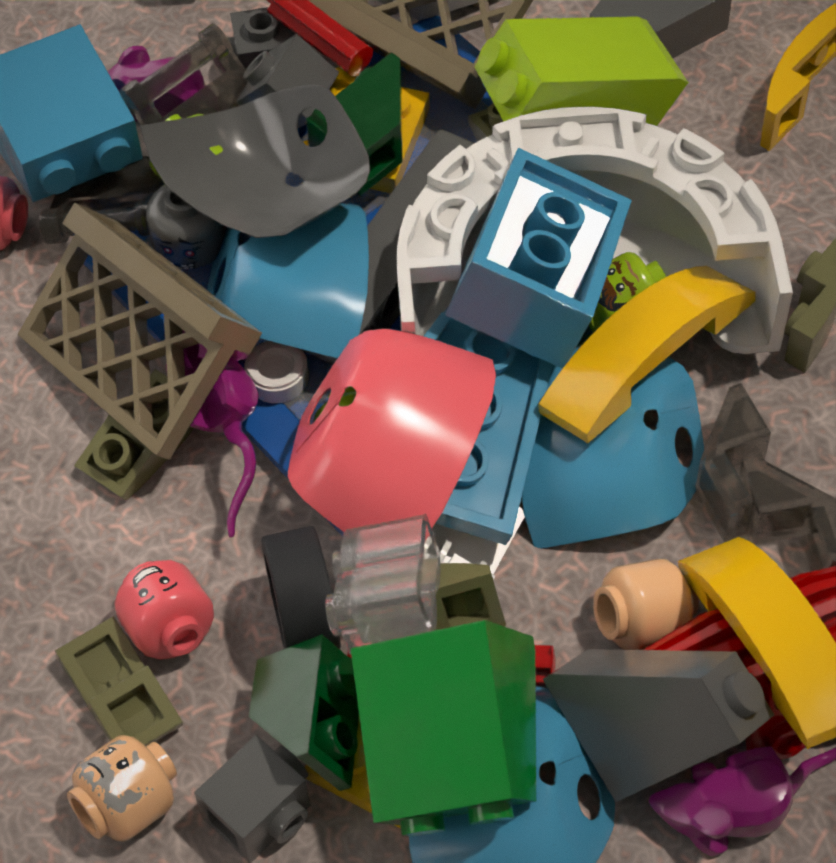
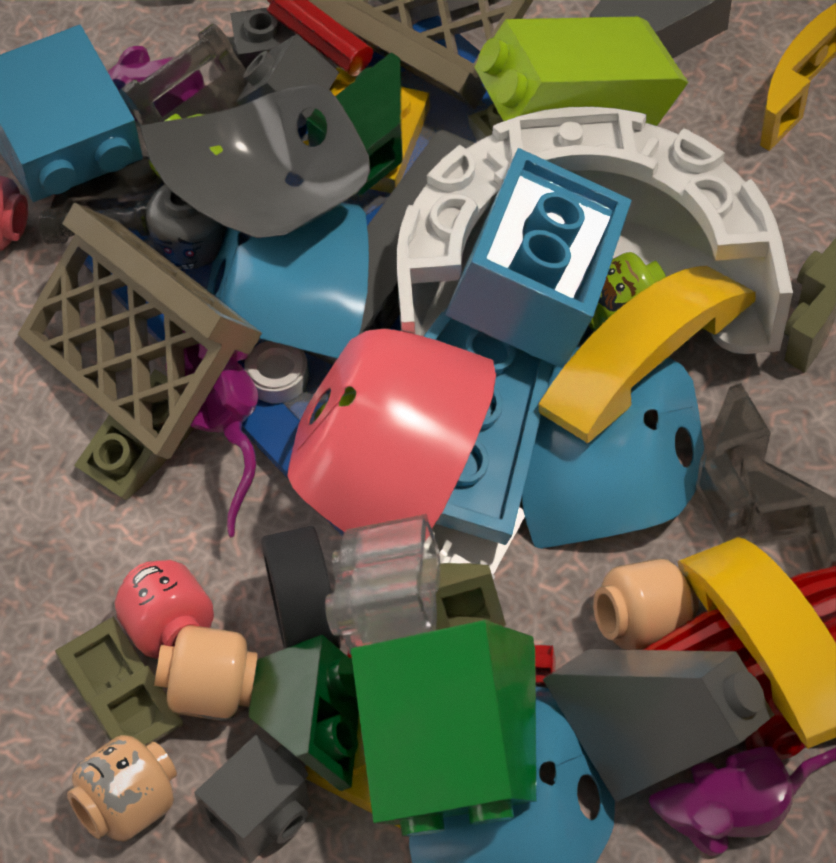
(207, 673): none -> light nougat head

